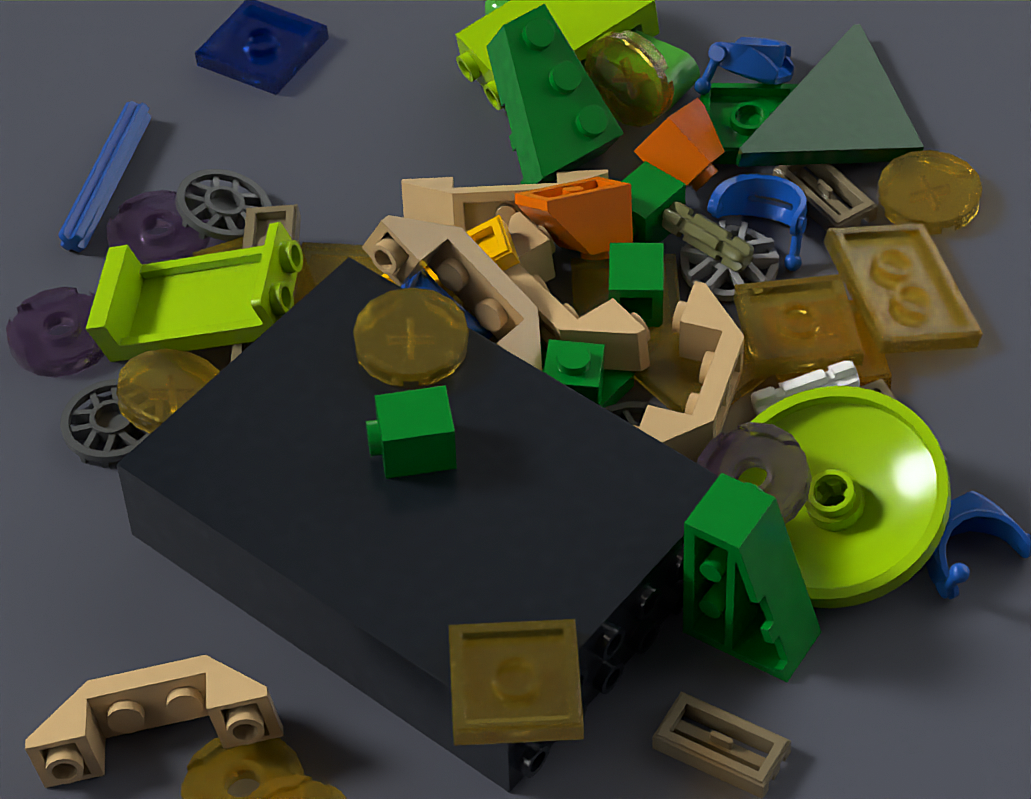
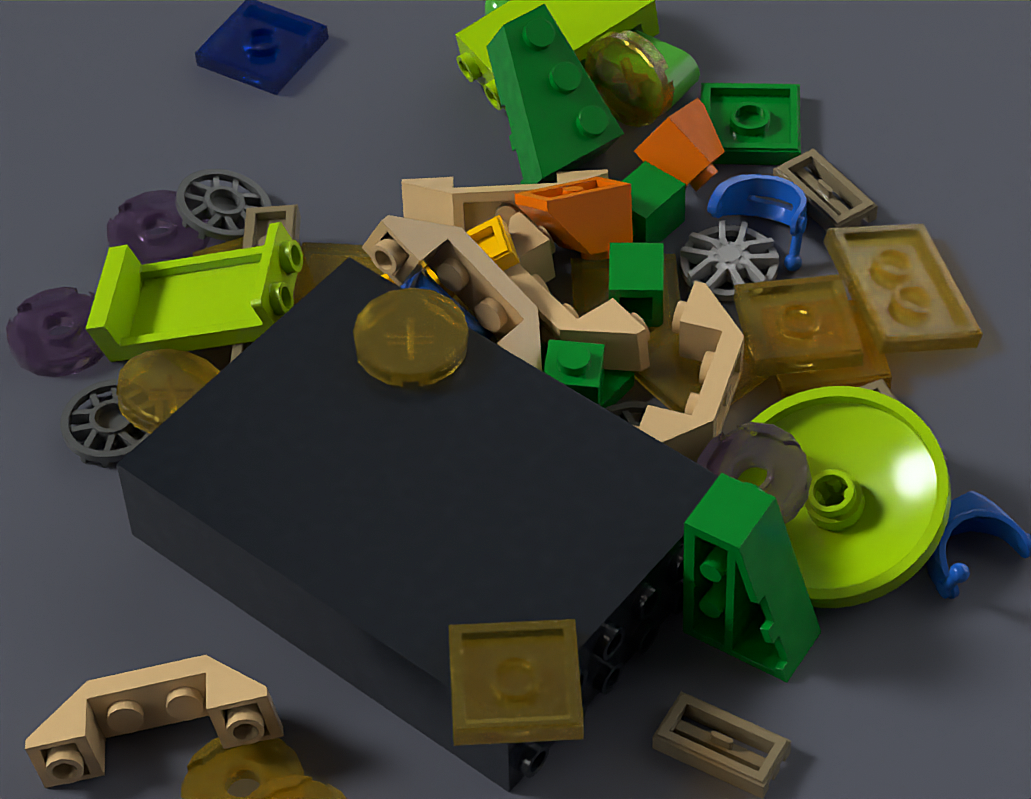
(104, 176): blue axle -> none
(413, 432): green brick -> none
(707, 236): olive axle -> none
(751, 58): blue helmet -> none
(836, 114): dark green tile -> none
(838, 374): white axle -> none
(930, 190): clear yellow tile -> none

